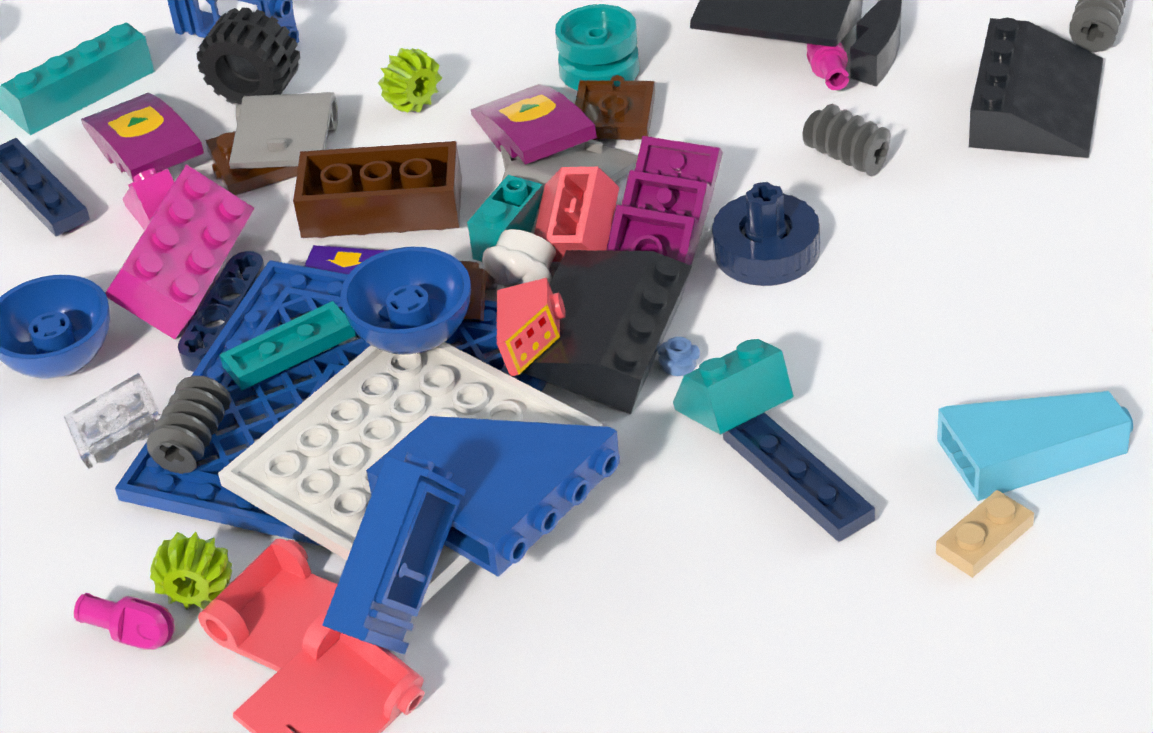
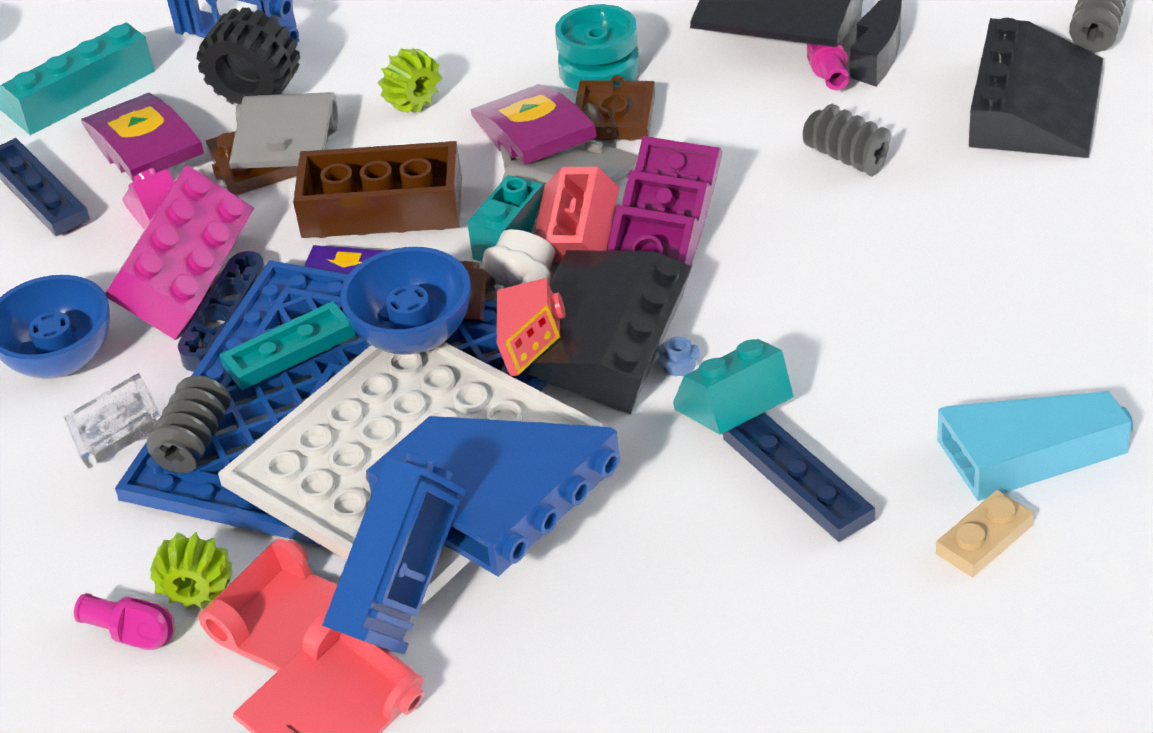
(765, 218): dark blue piece -> none

